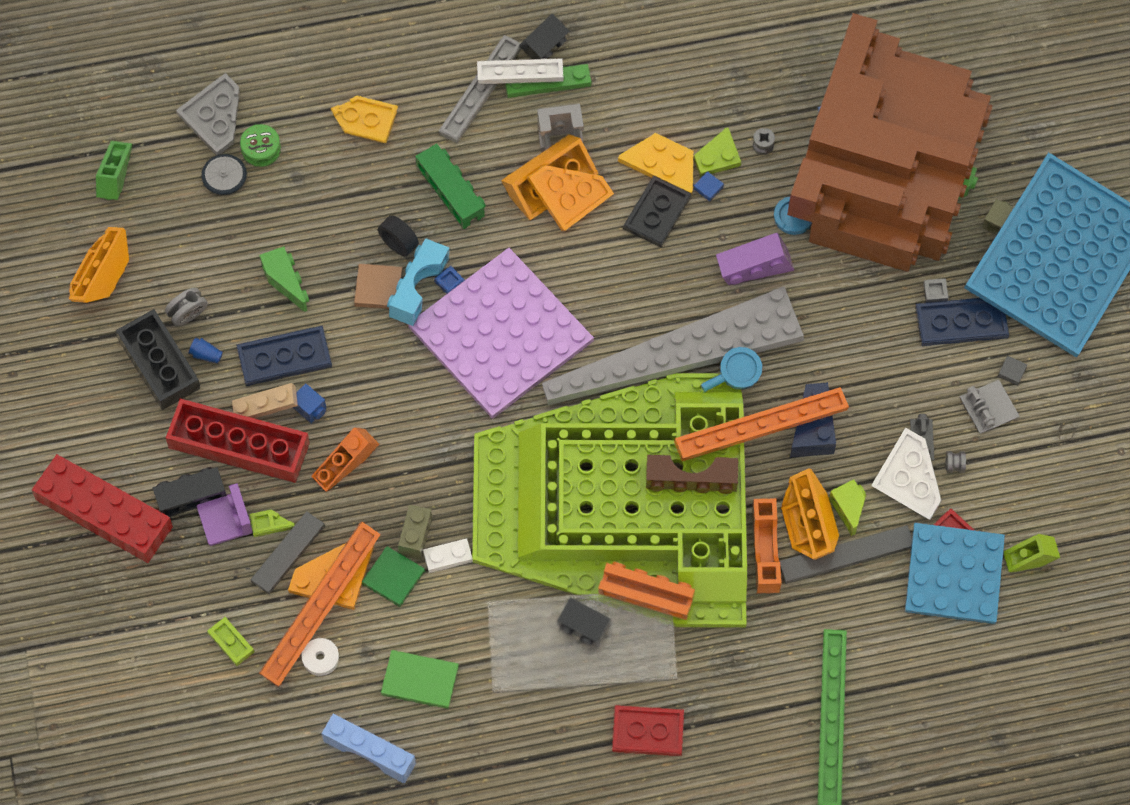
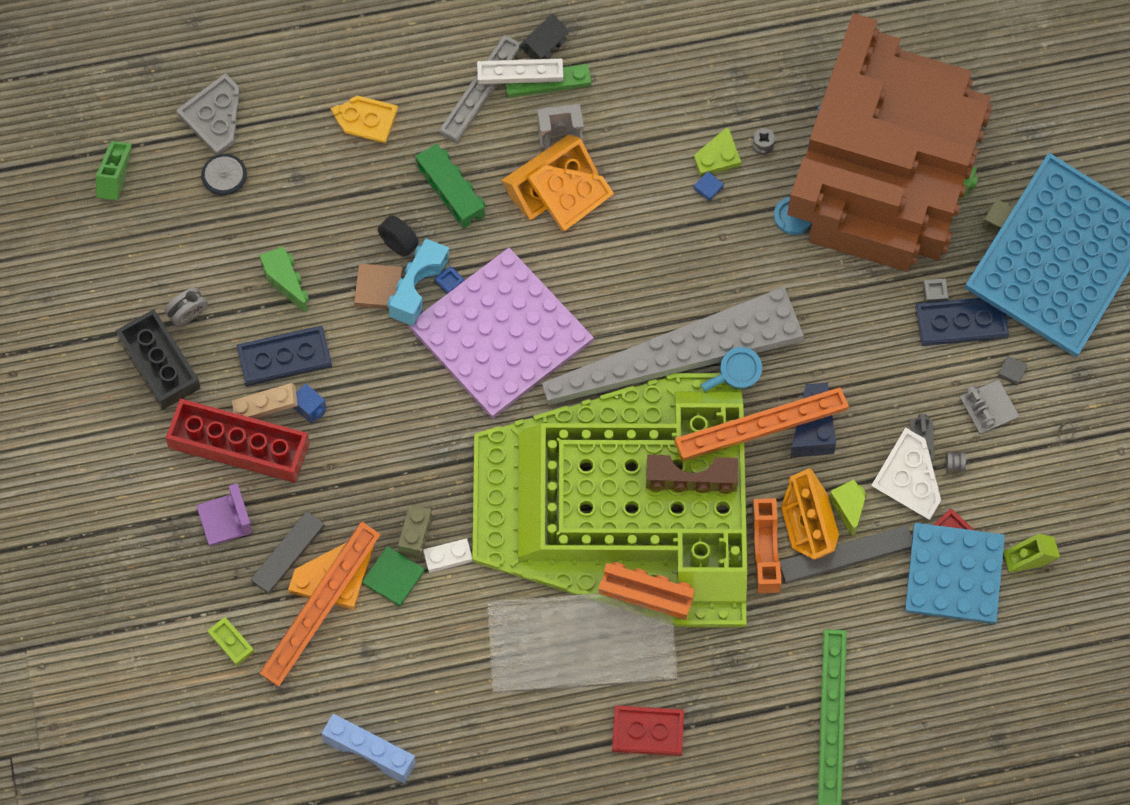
(101, 267): light orange wedge -> none
(102, 508): red brick -> none
(189, 491): black brick -> none
(205, 351): blue cone -> none
(260, 145): bright green head -> none
(268, 523): lime tile -> none
(323, 666): white piece -> none
(345, 458): orange slope -> none
(420, 679): bright green tile -> none
(583, 622): black brick -> none
(657, 211): black tile -> none
(662, 159): yellow wing -> none
(755, 260): medium lavender wedge -> none

